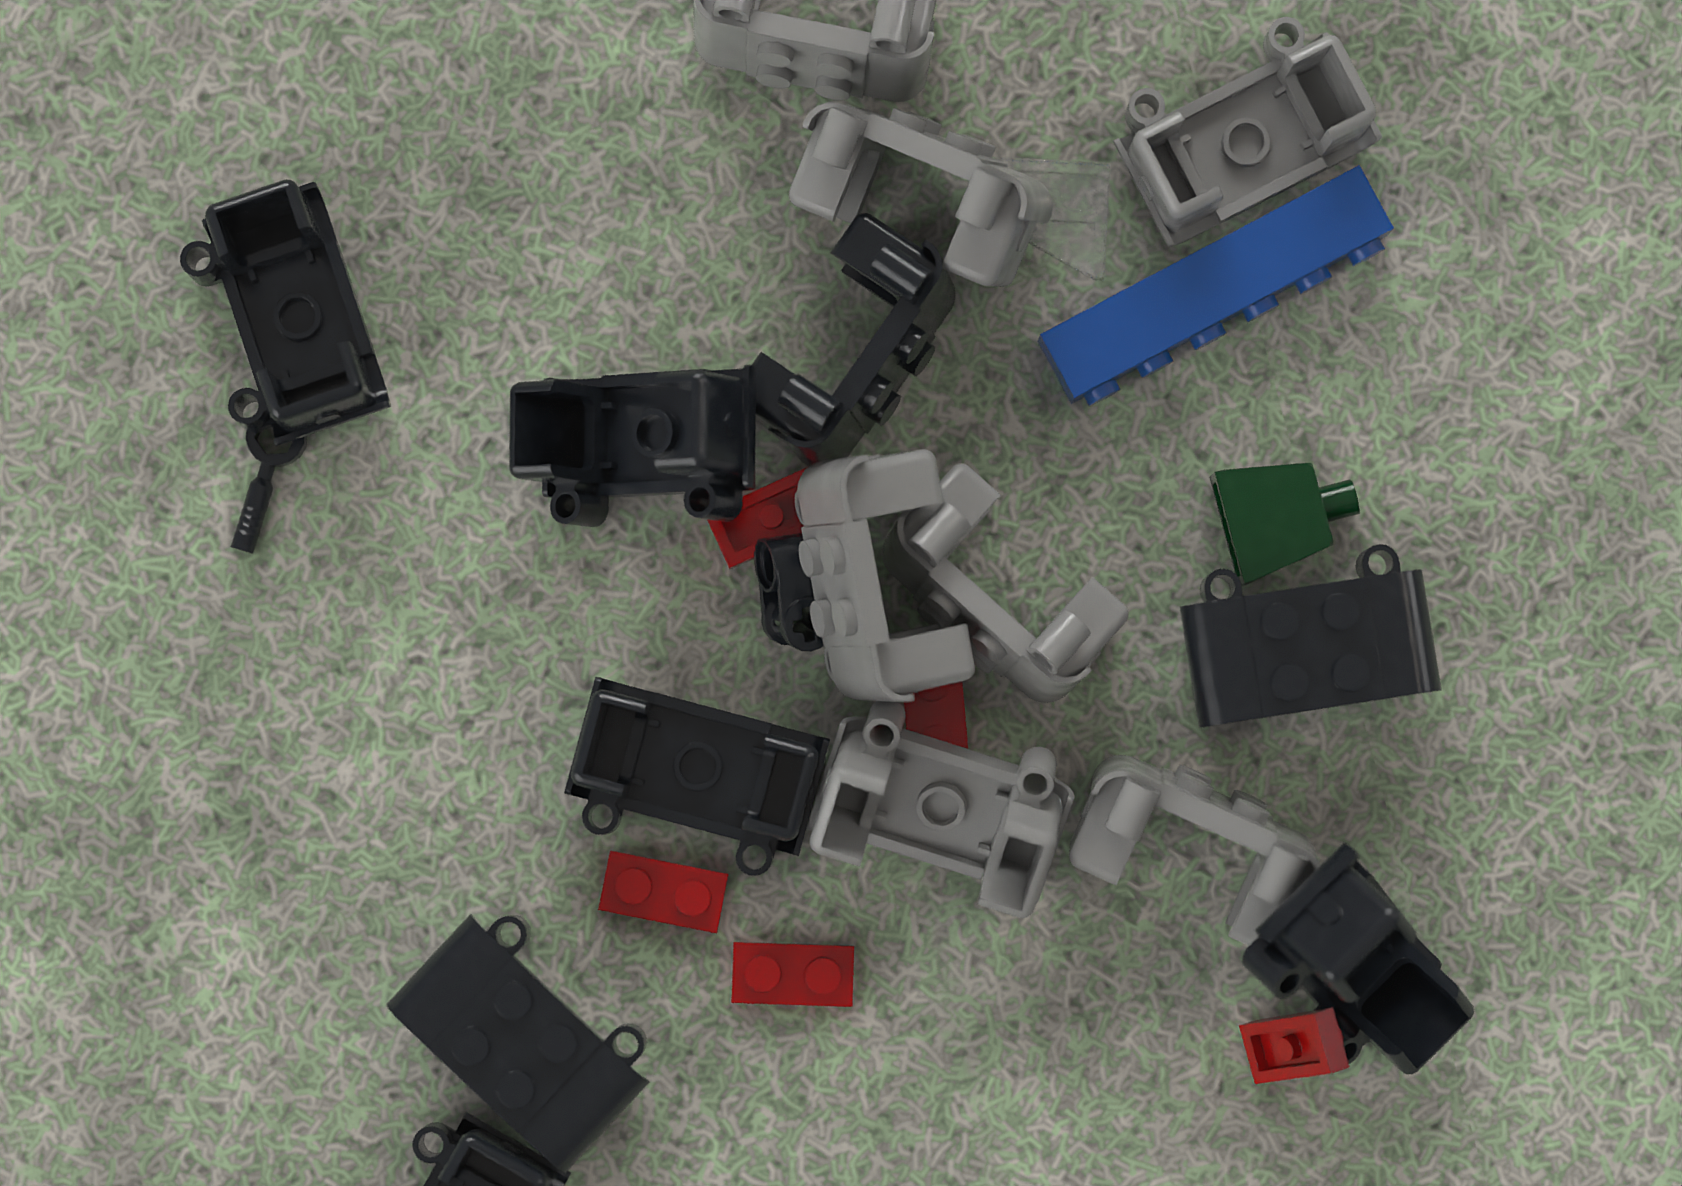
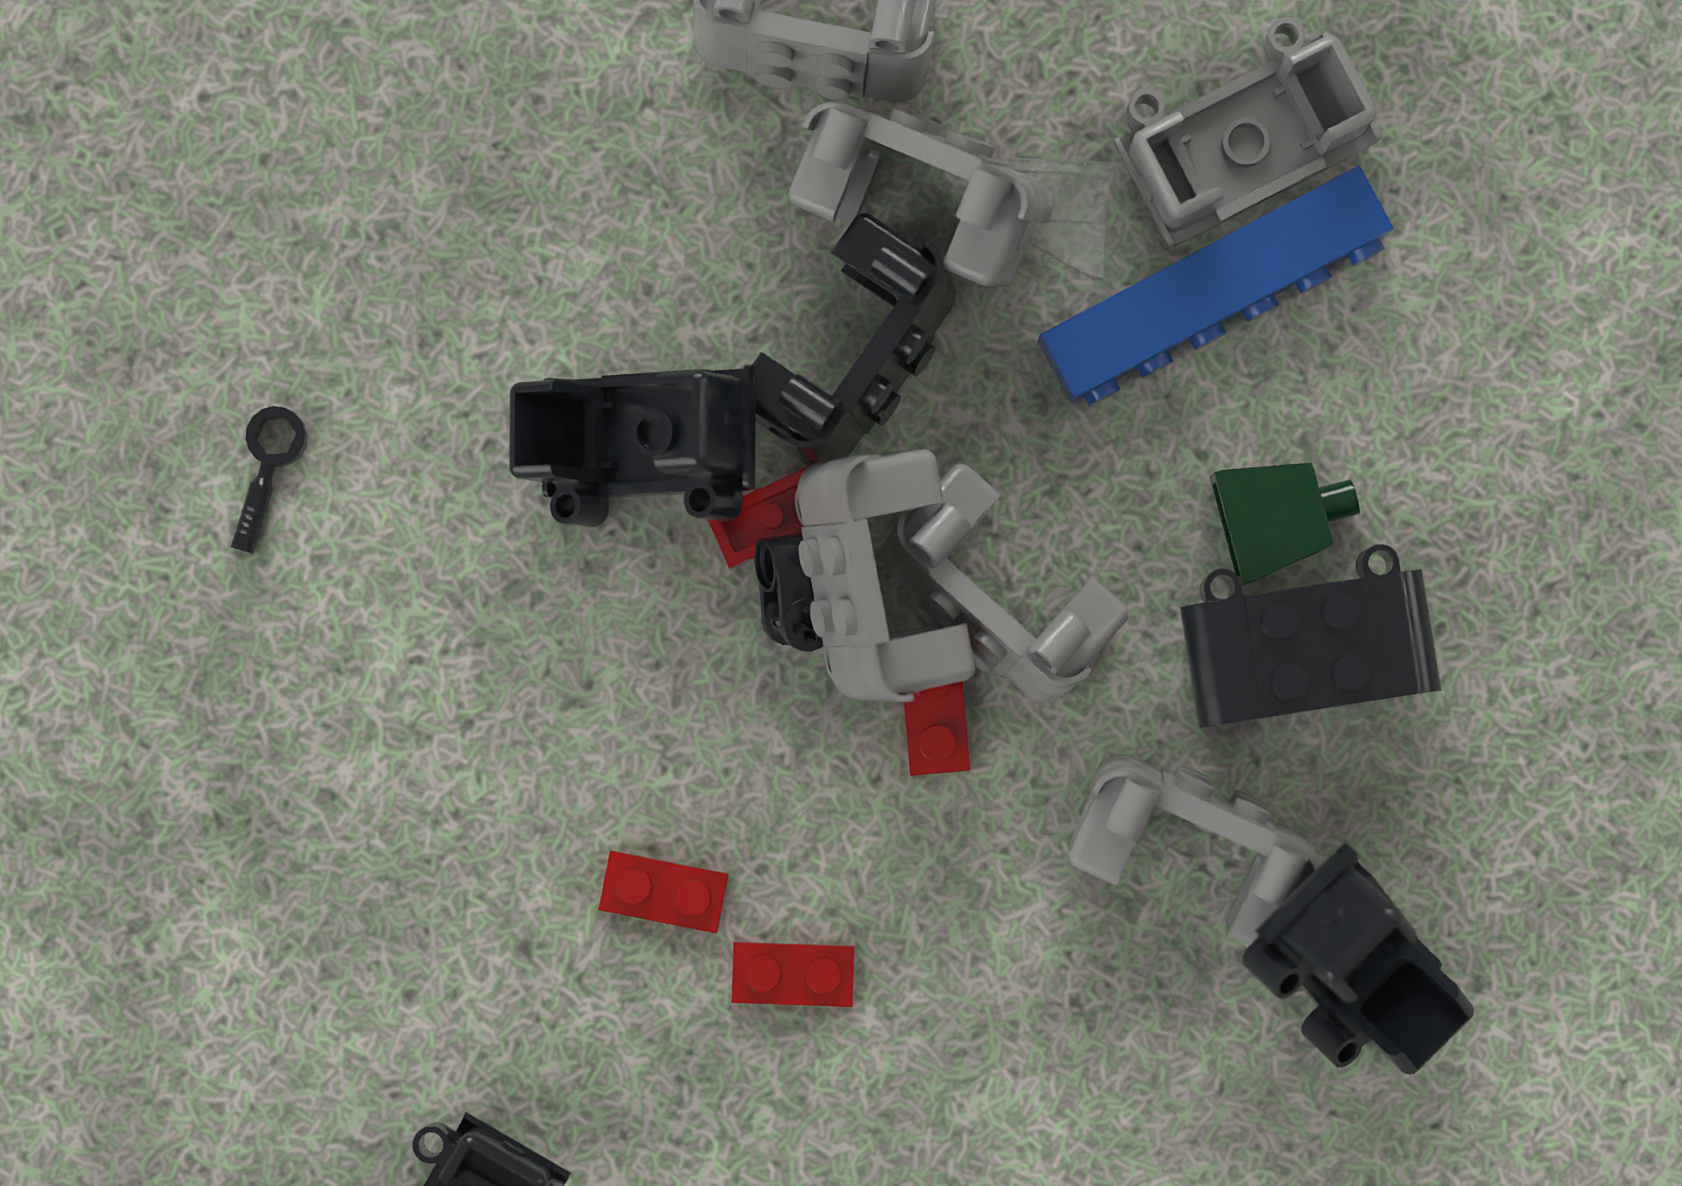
(291, 311): black container -> none
(519, 1041): black container -> none
(696, 769): black container -> none
(941, 807): light grey container -> none
(1294, 1046): red plate -> none

